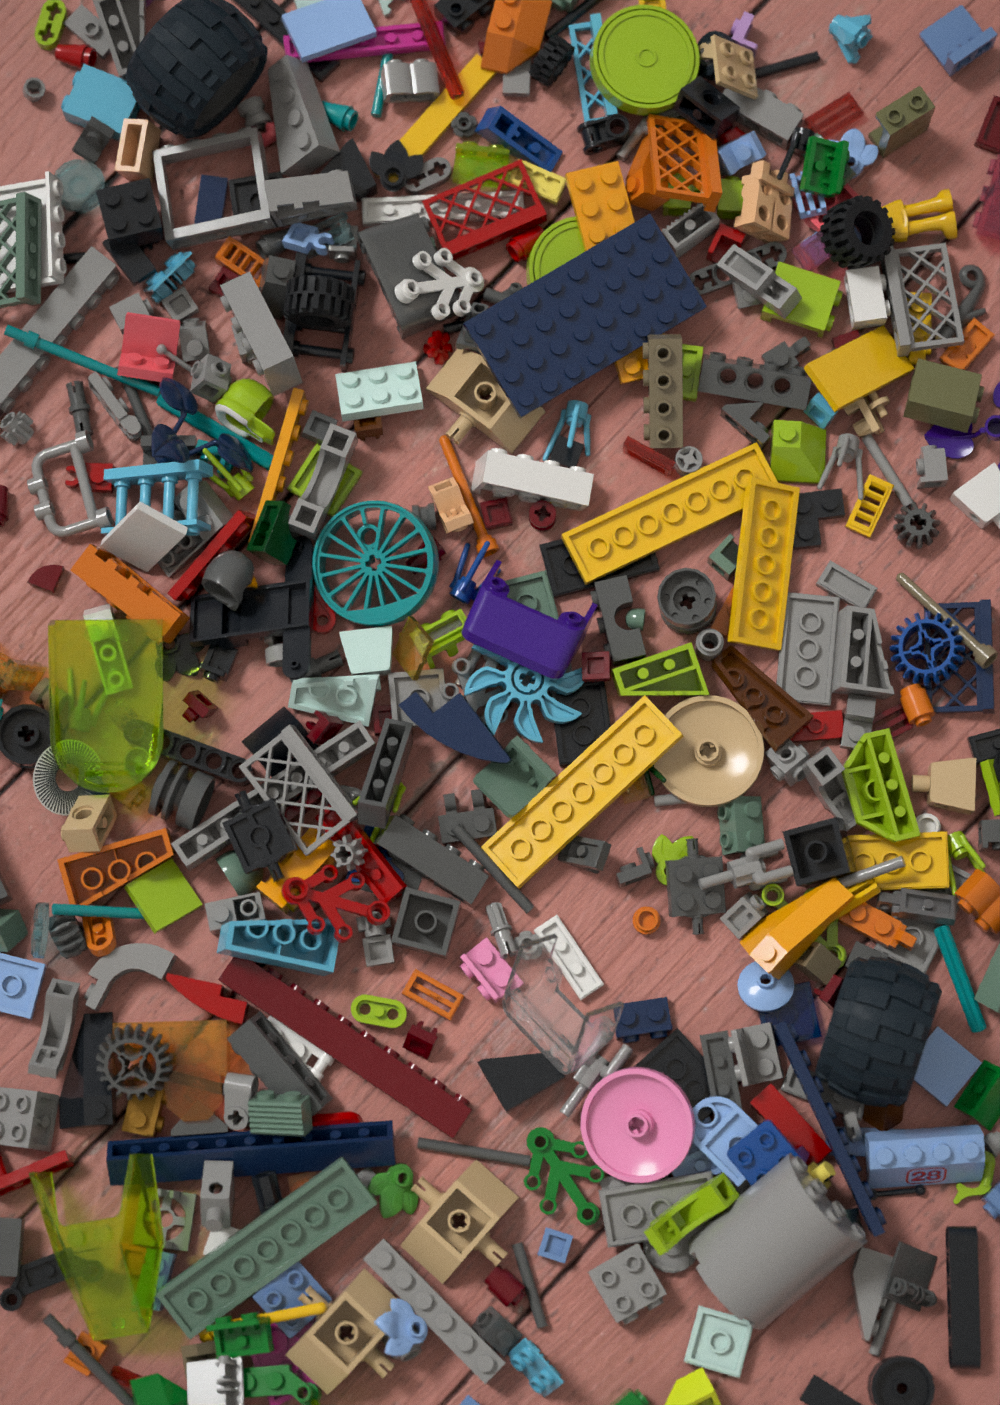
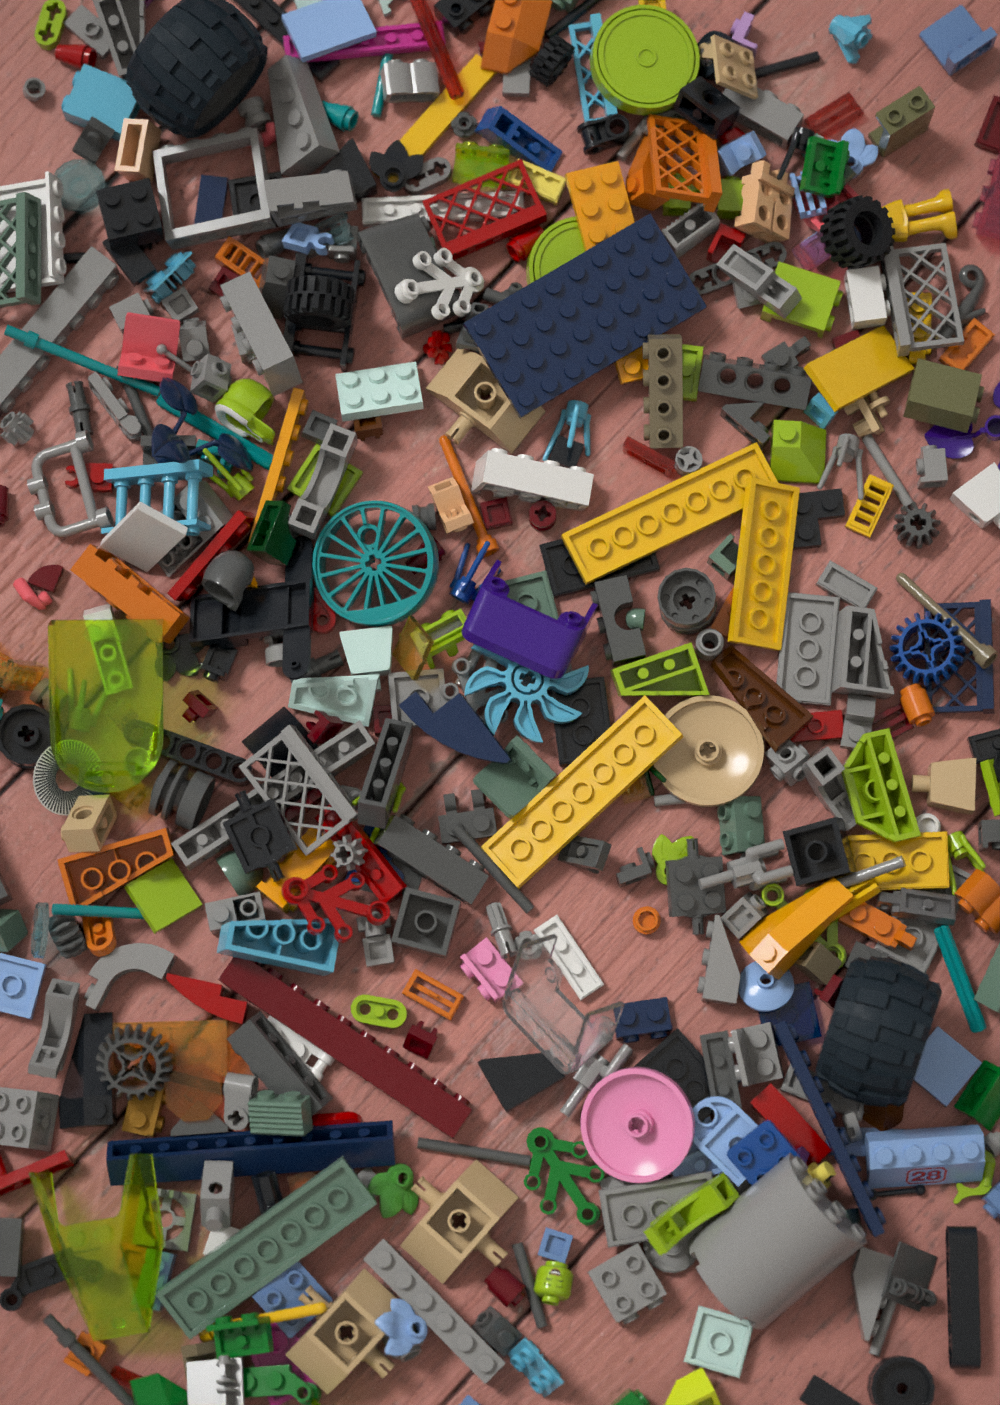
(29, 596): none -> coral arm
(553, 1282): none -> lime head
(596, 666): dark red tile -> none
(721, 972): none -> light grey slope

